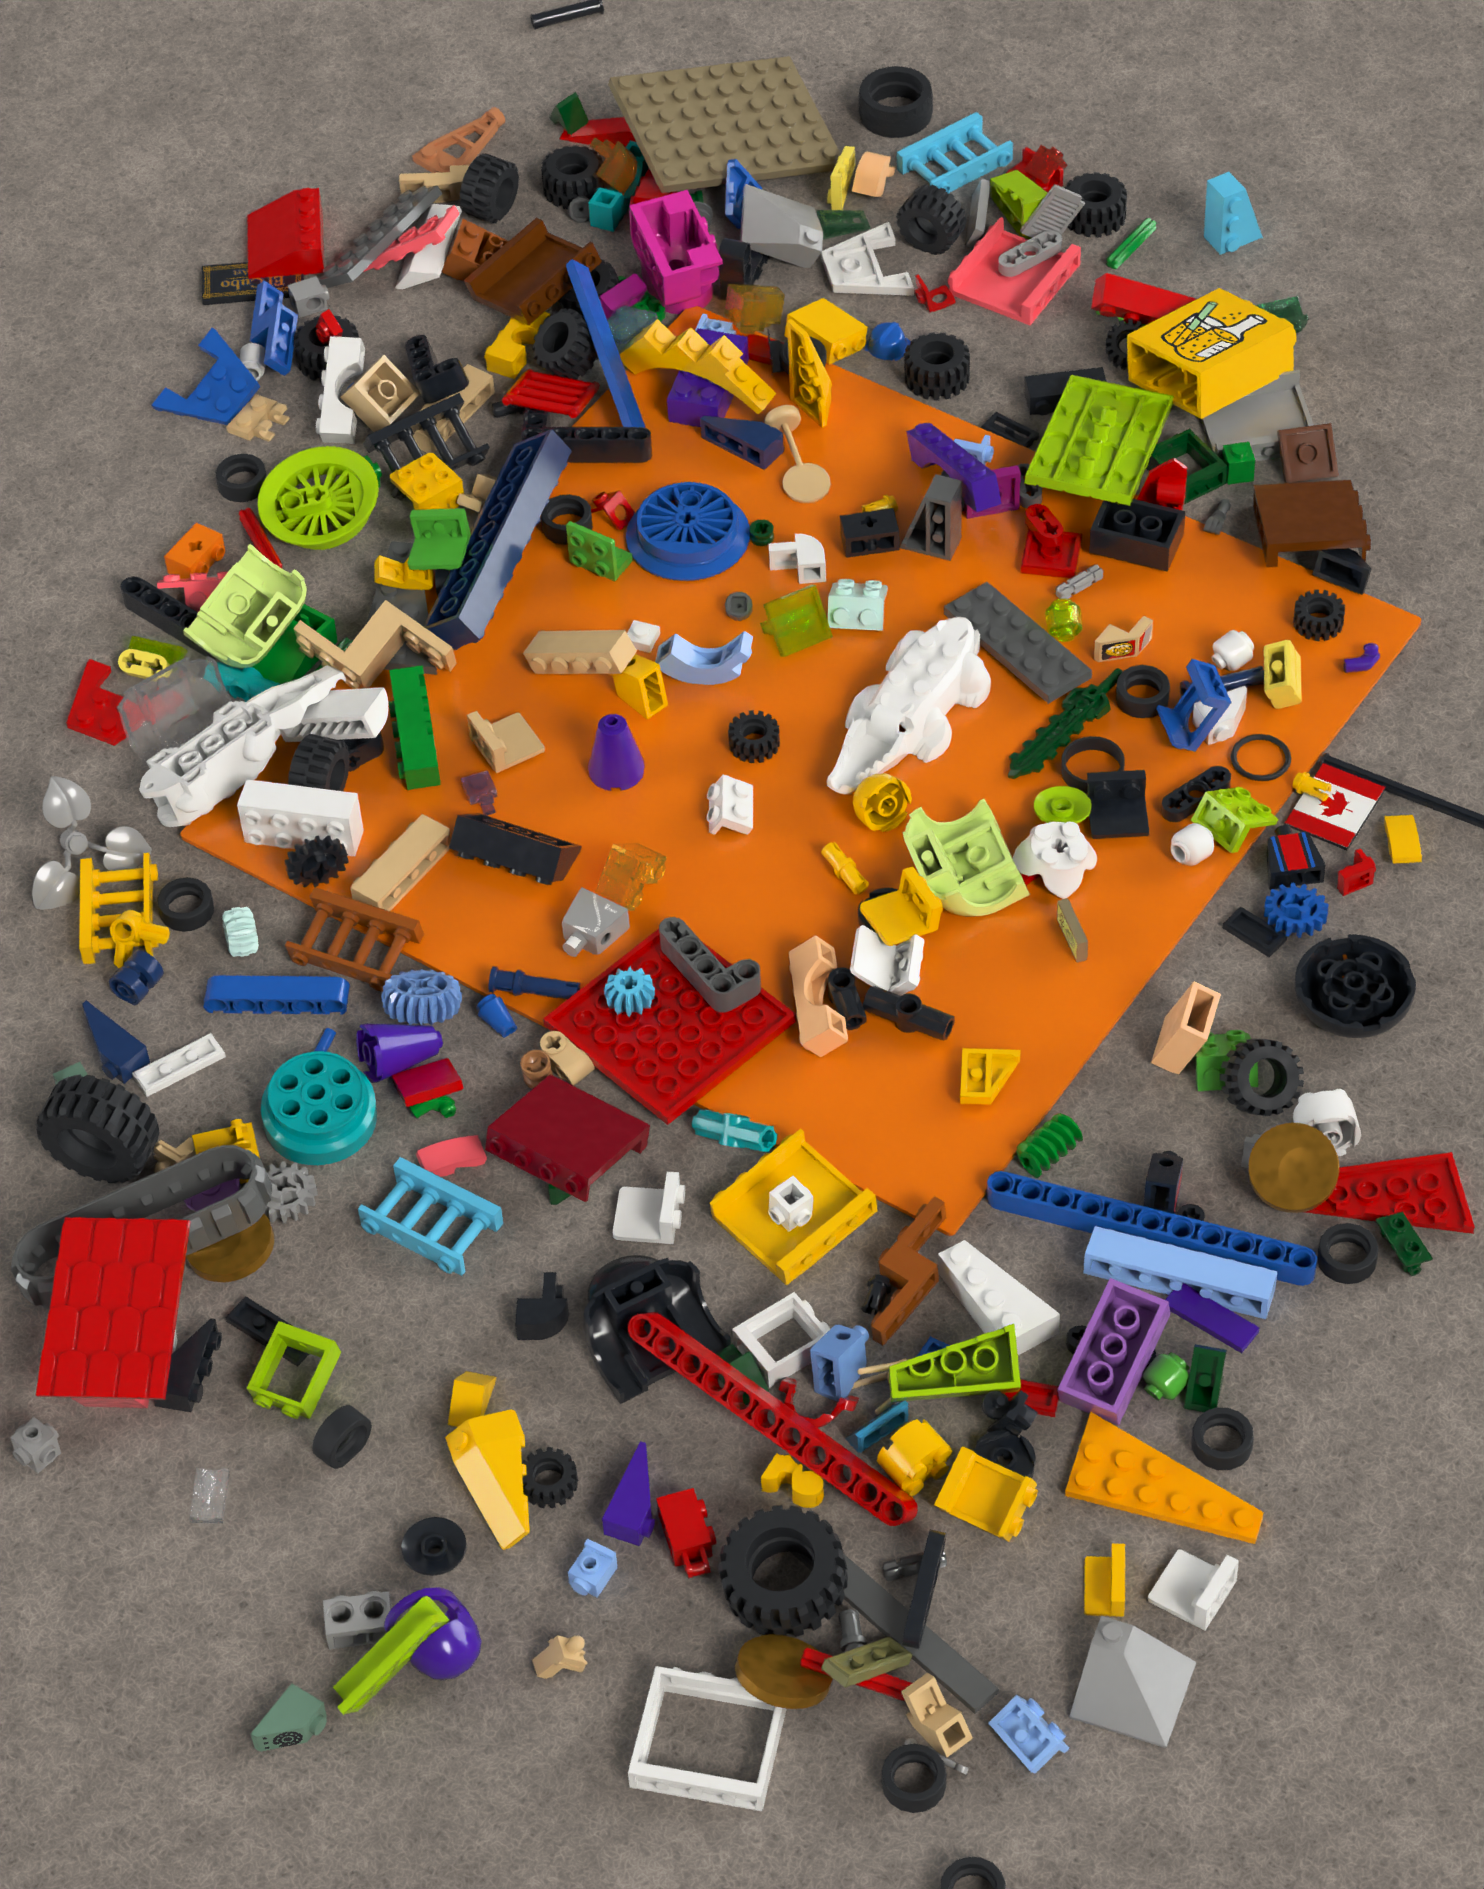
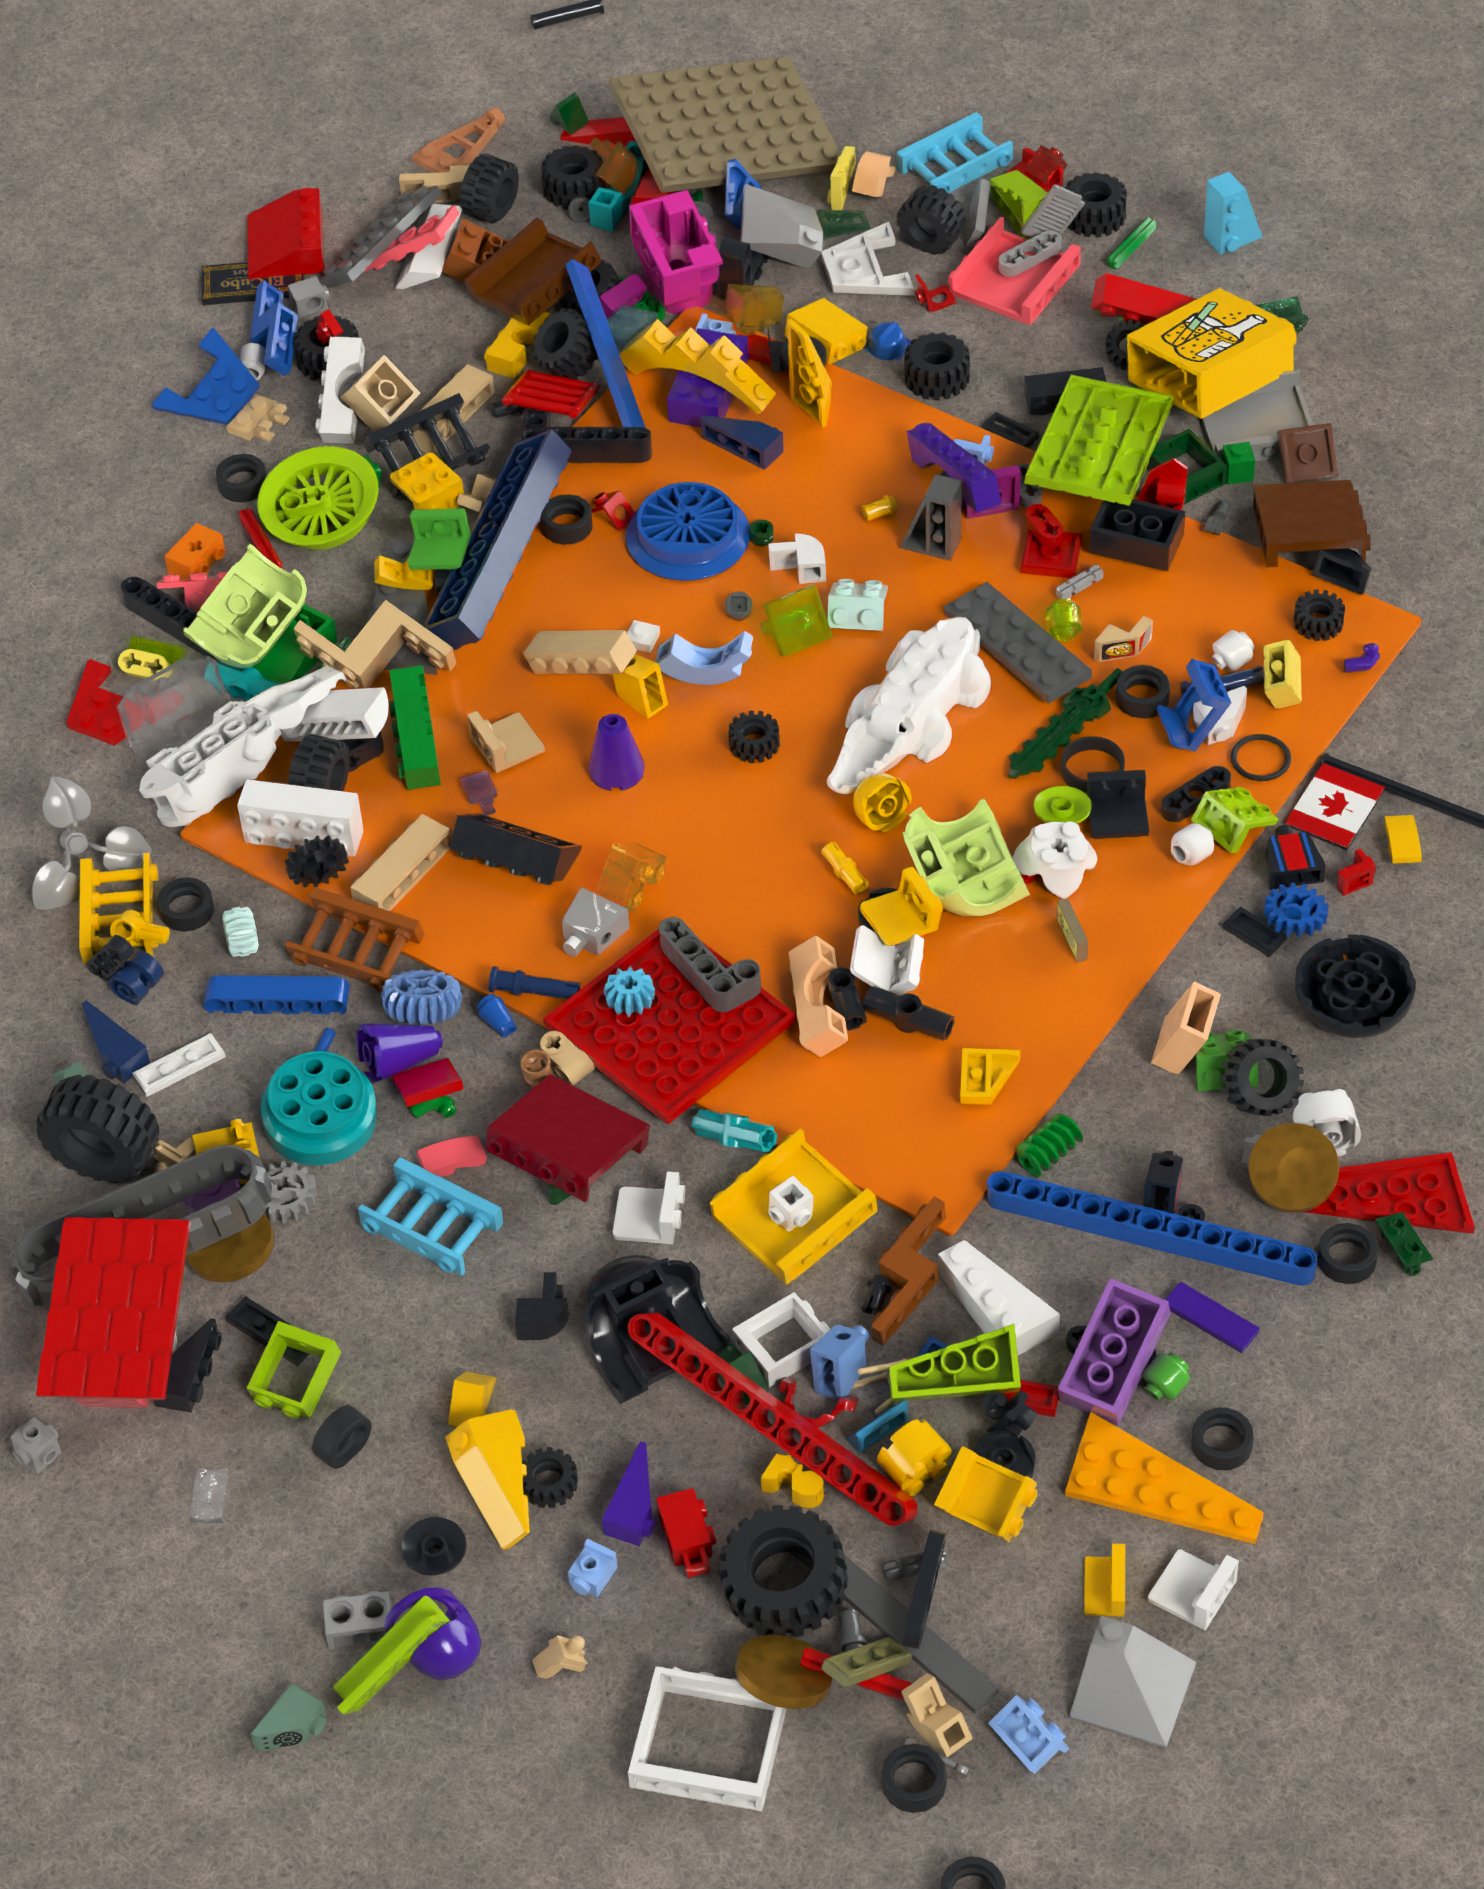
(110, 957): none -> black beam
(432, 378): black beam -> none
(596, 552): bright green bracket -> none
(730, 805): white bracket -> none
(805, 480): tan piece -> none
(869, 533): black brick -> none
(901, 120): black tyre -> none
(1166, 1268): light blue brick -> none
(1205, 1378): dark green slope -> none
(1311, 786): yellow pin -> none

